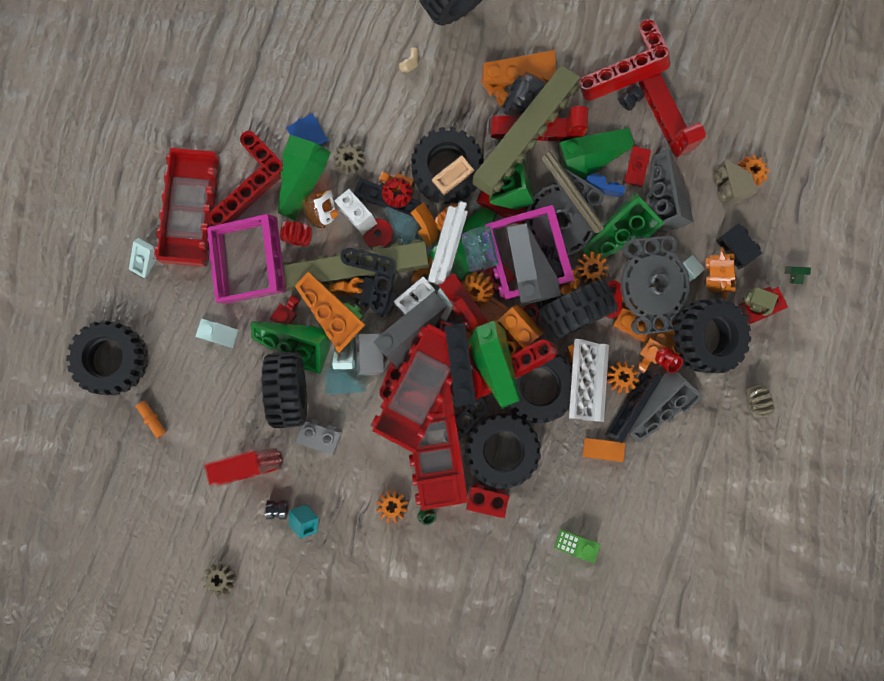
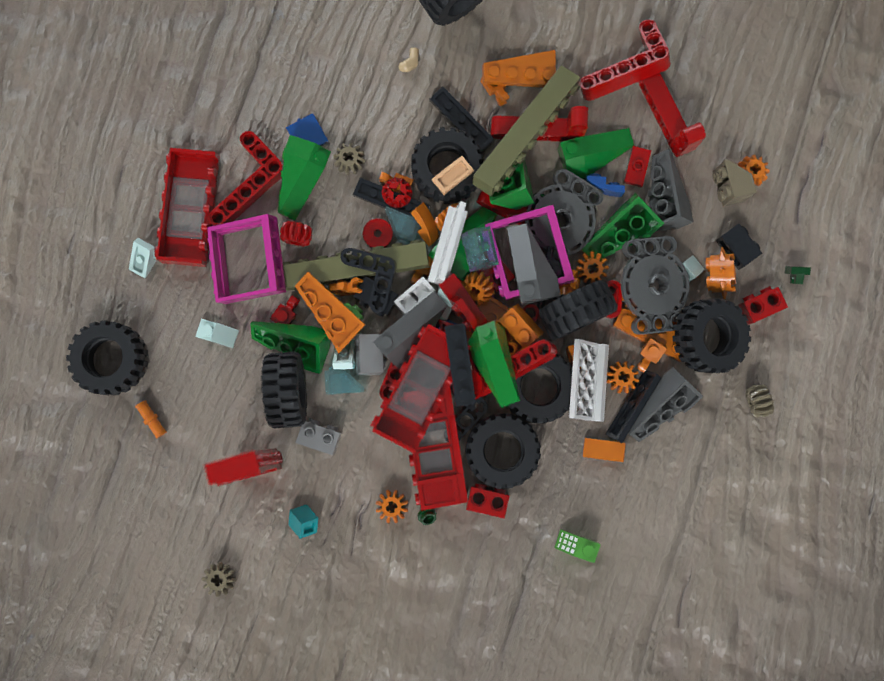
(277, 510): black wheel -> none
(319, 208): clear orange piece -> none
(355, 212): white brick -> none
(460, 118): none -> black plate
(524, 92): black bracket -> none
(572, 192): dark tan axle -> none
(630, 97): black wheel -> none
(670, 361): red wheel -> none
(760, 300): olive brick -> none

